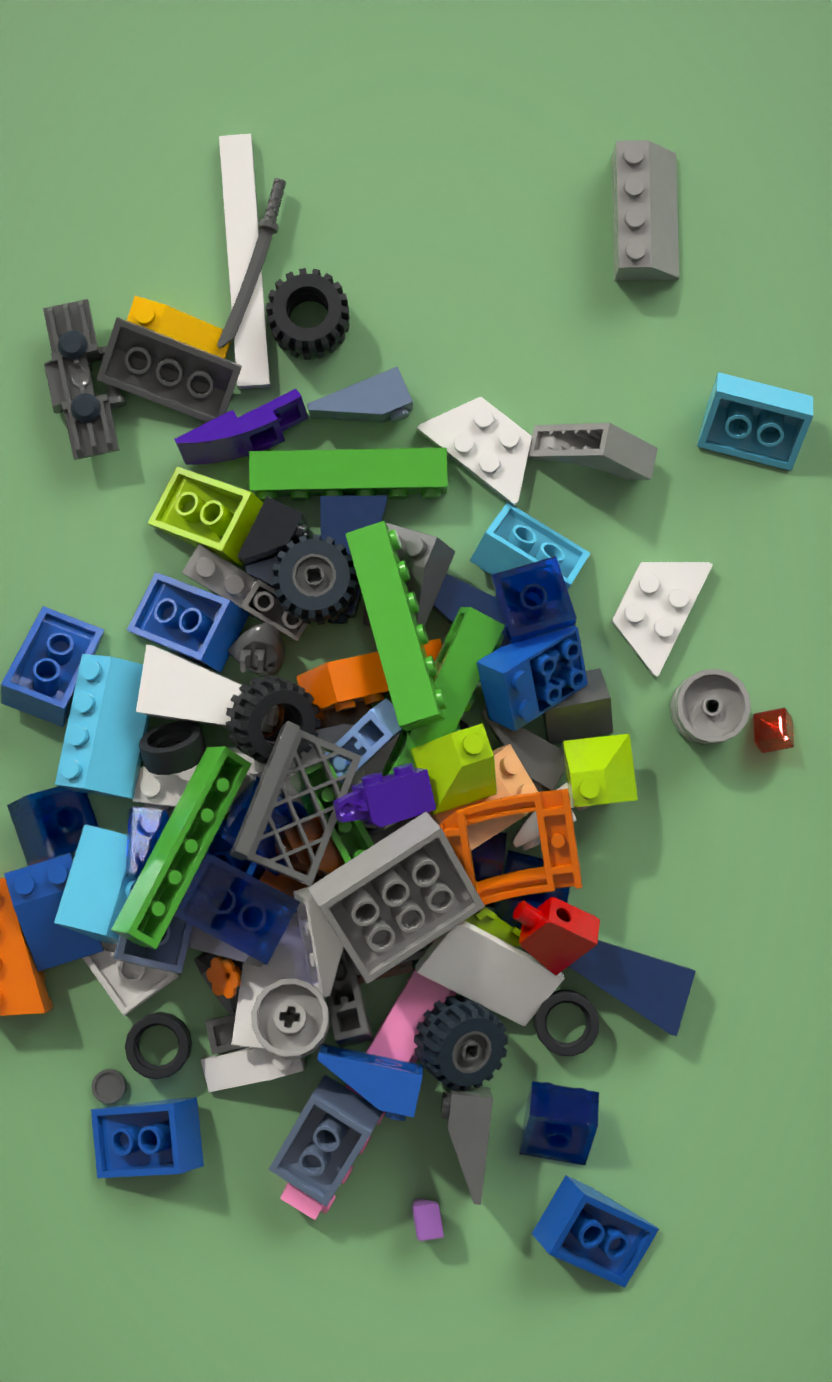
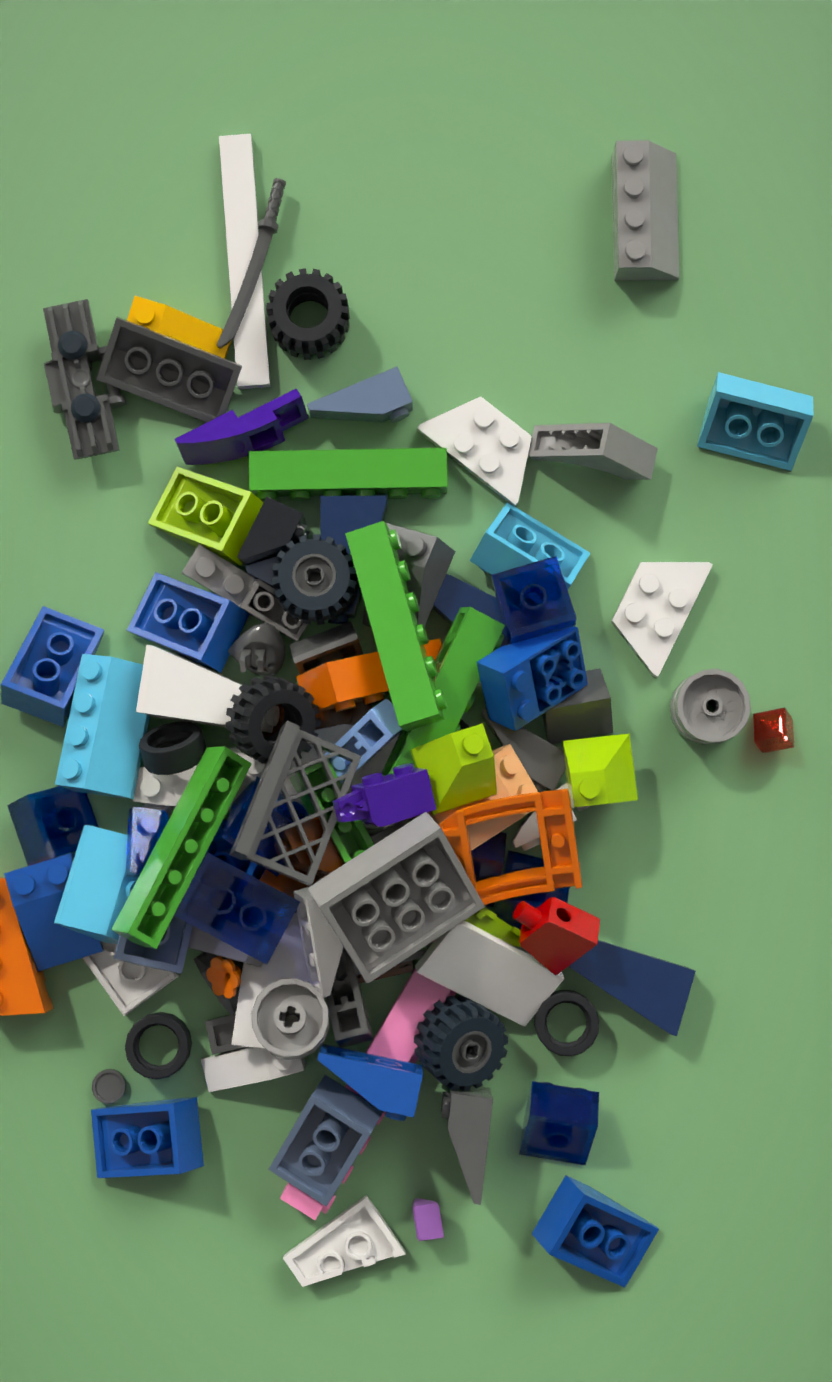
(325, 647): none -> dark grey slope
(345, 1243): none -> white wing

